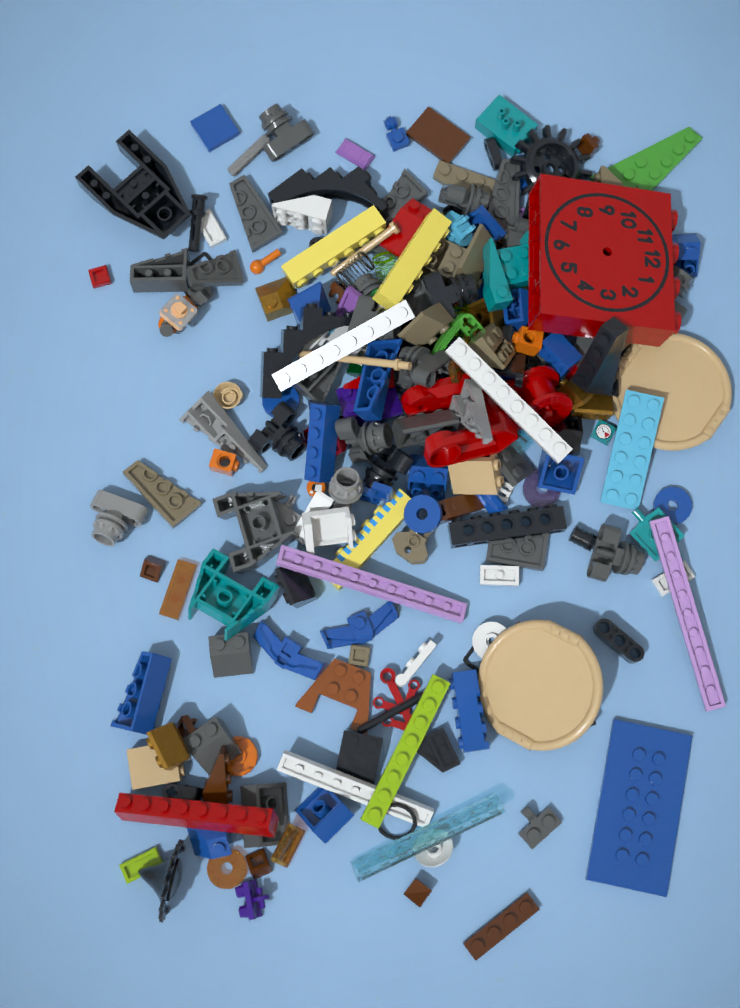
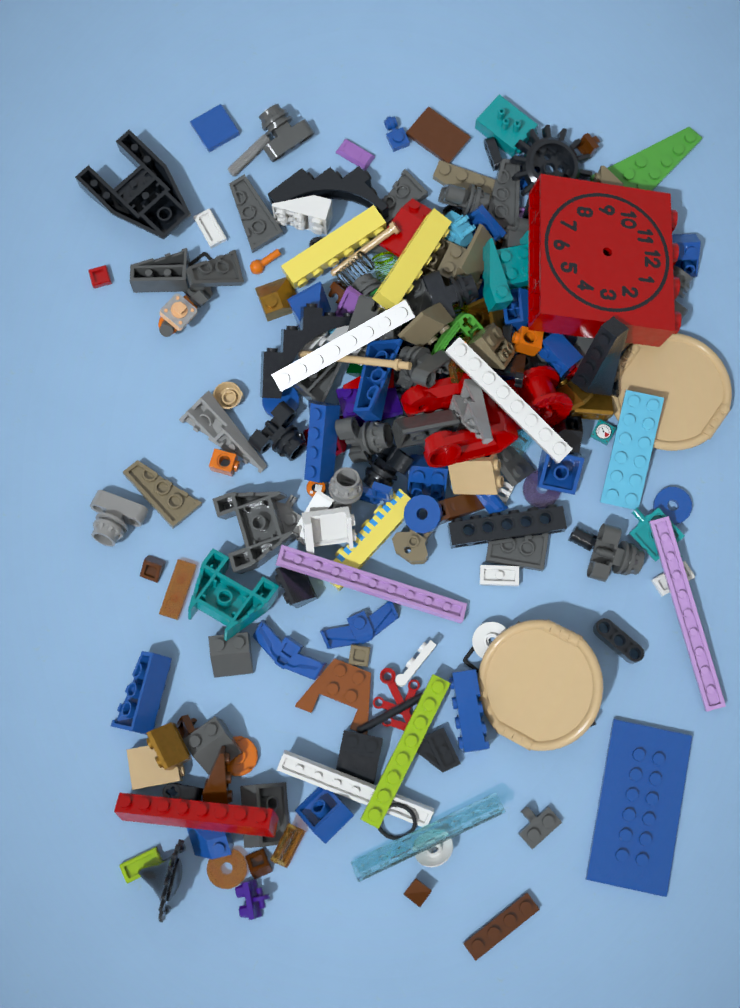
(197, 213): black pin -> none

